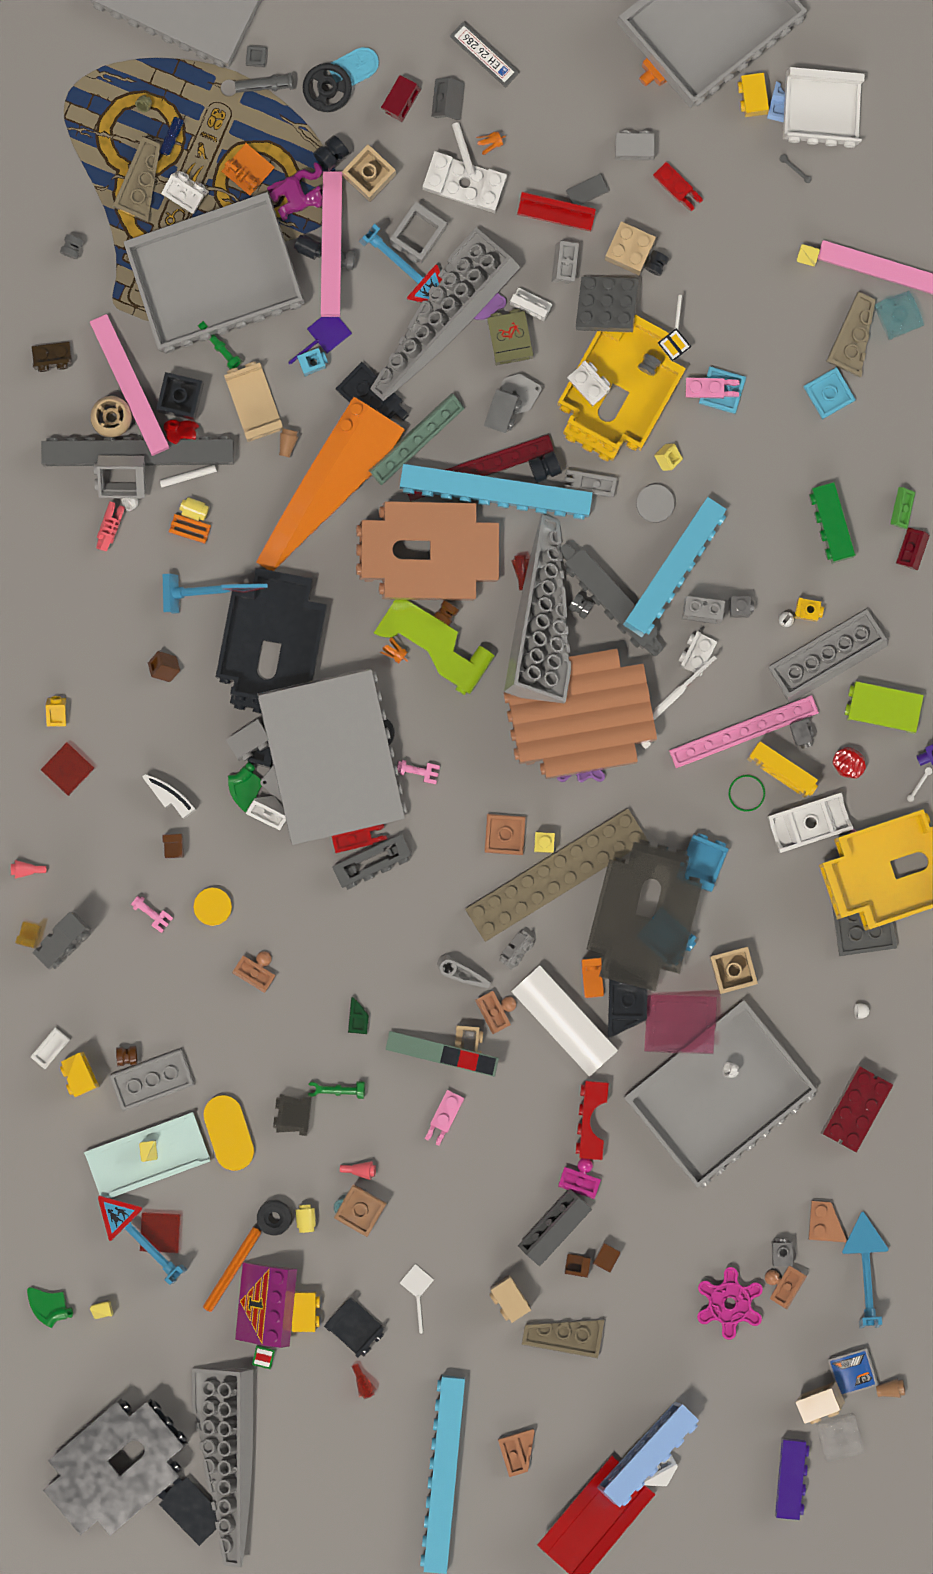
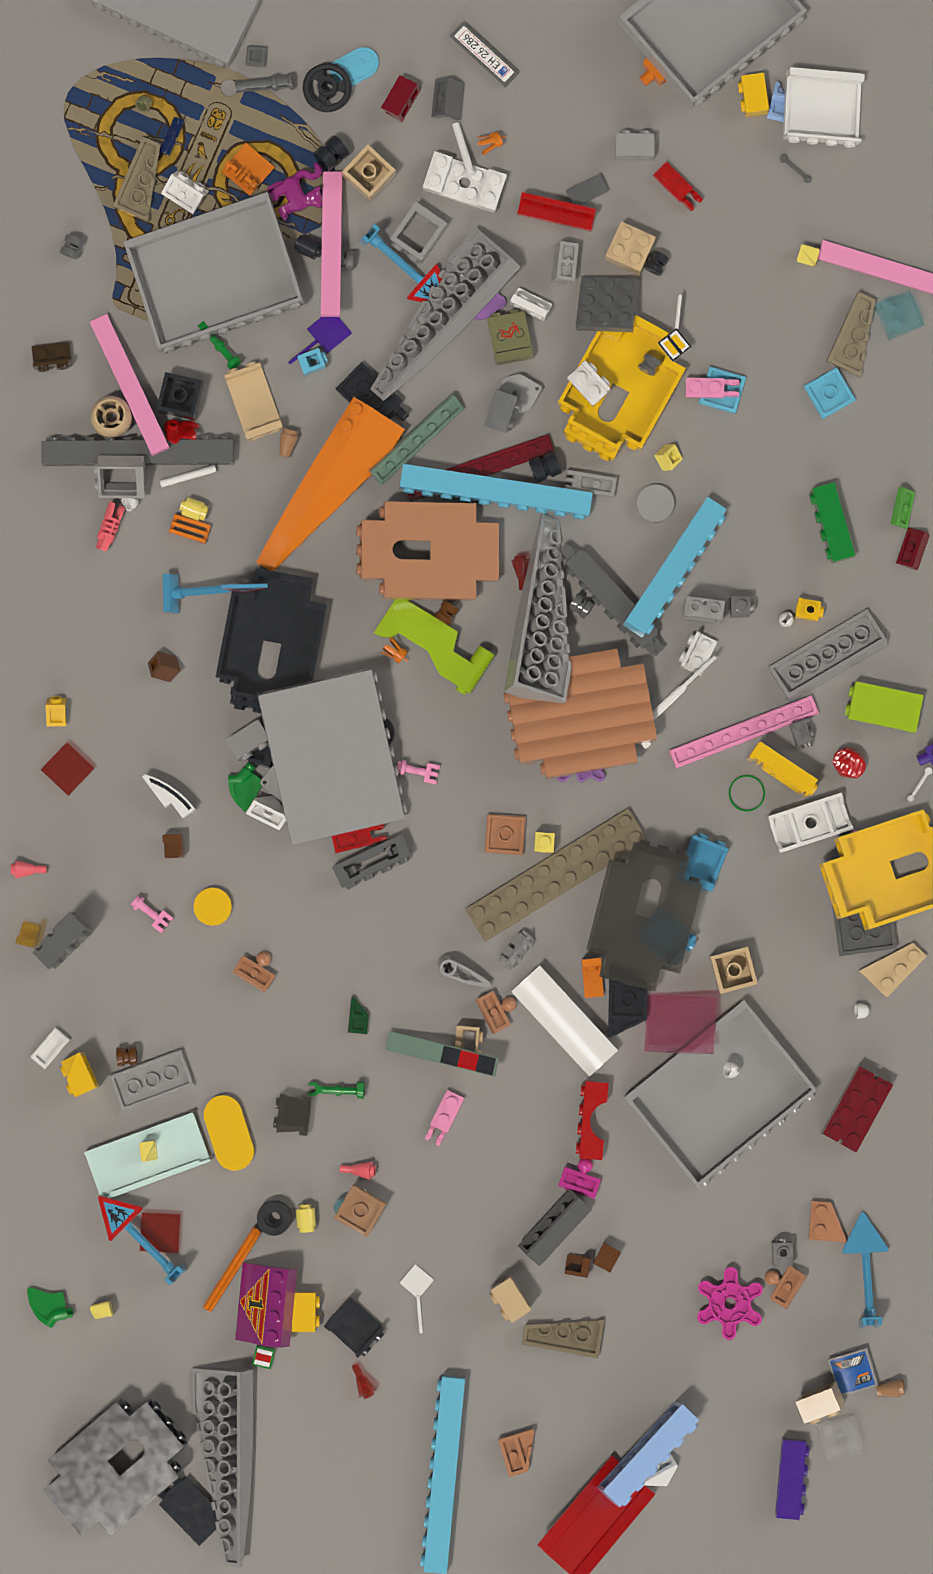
(893, 969): none -> tan wing

